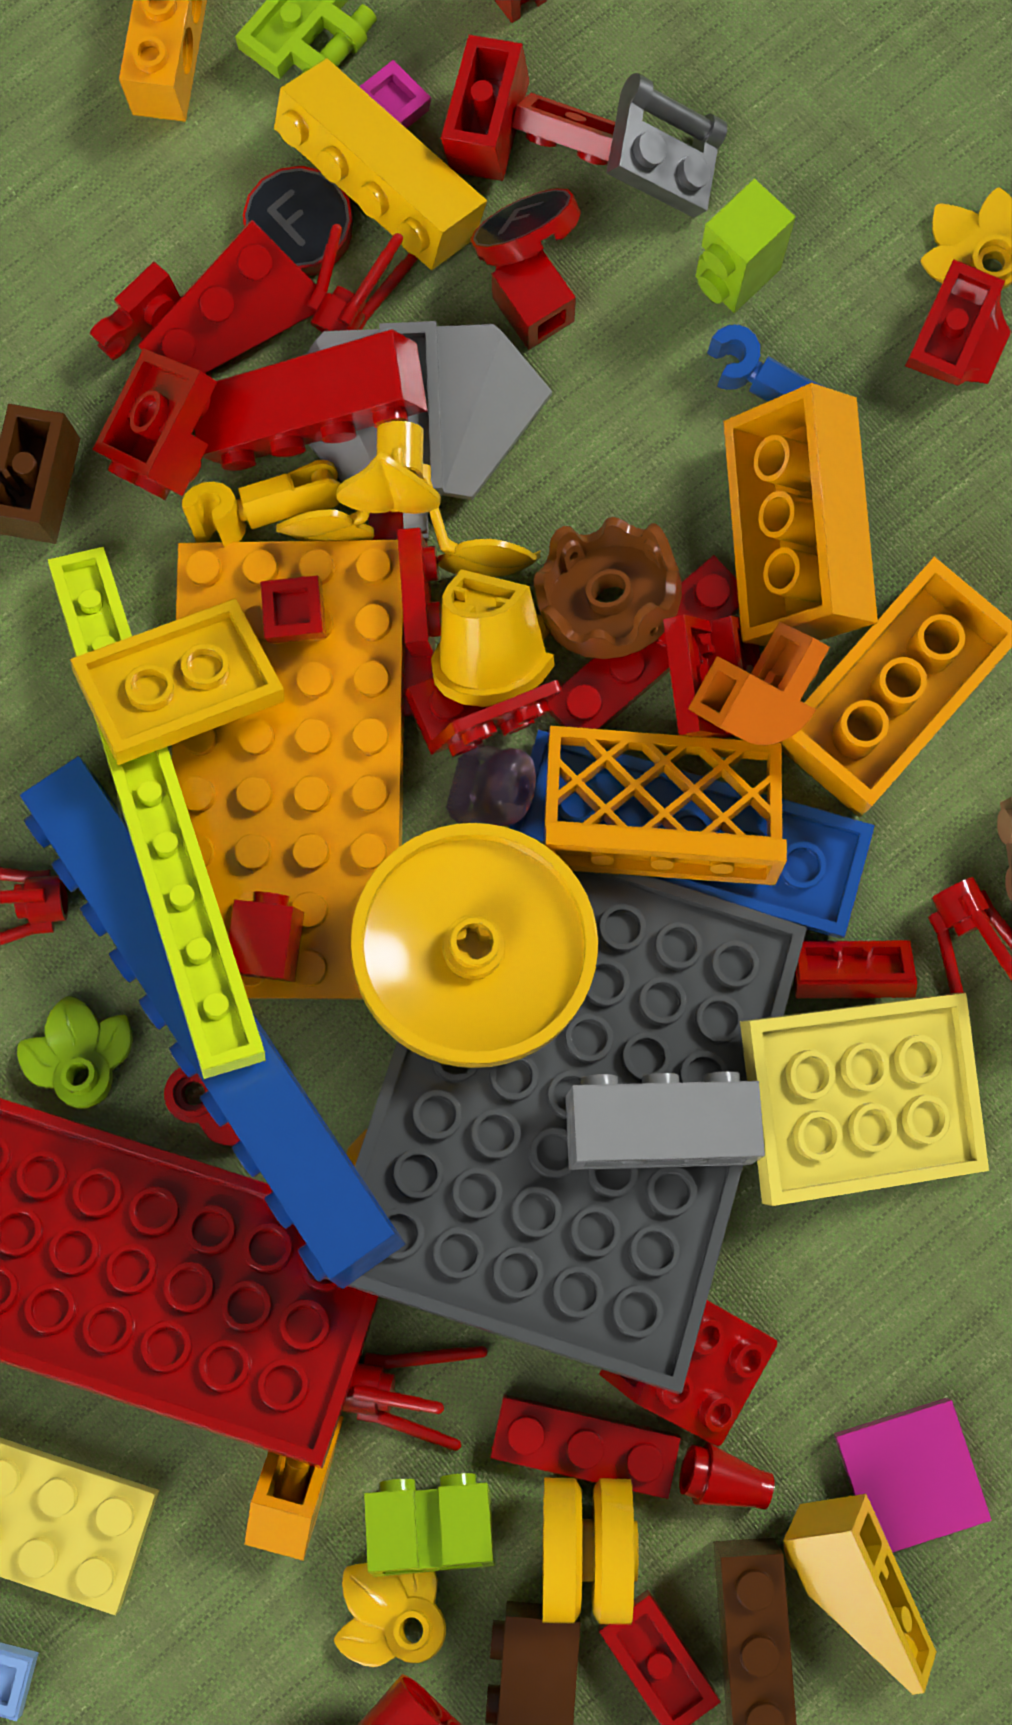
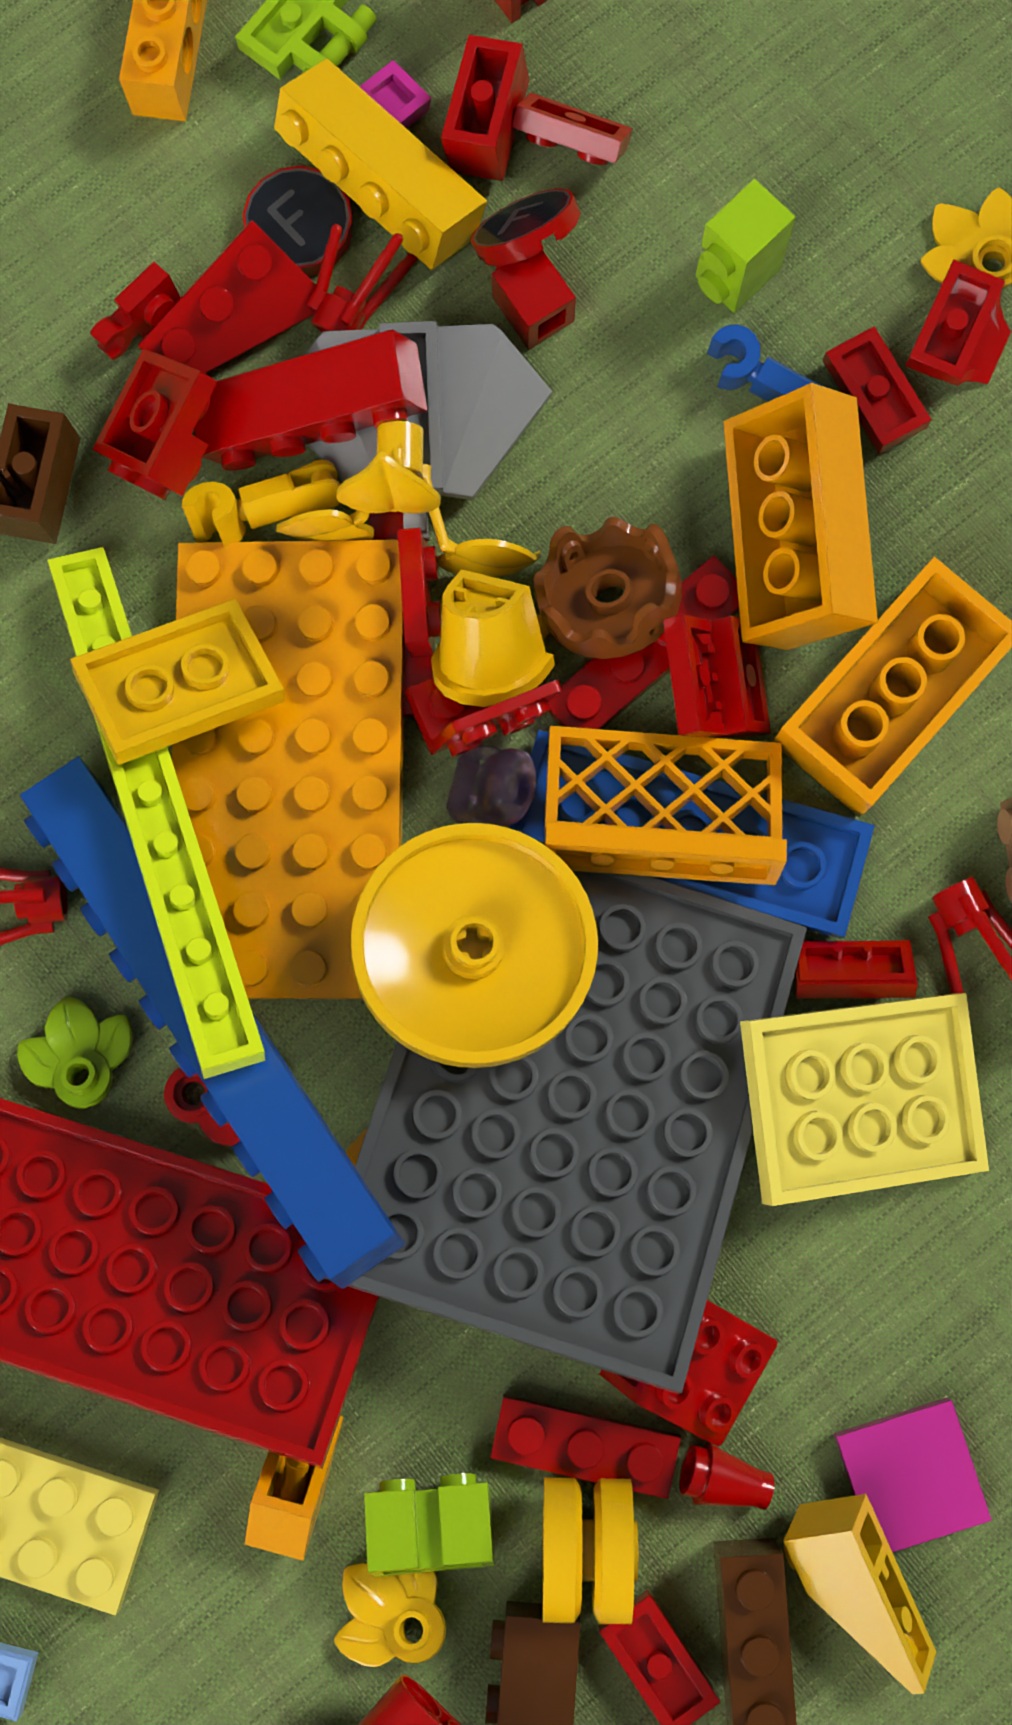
(266, 936): red brick -> none
(293, 609): red plate -> none
(374, 1391): red plant -> none
(658, 161): flat silver plate -> none
(664, 1122): light grey brick -> none
(767, 702): orange brick -> none
(884, 396): none -> red plate

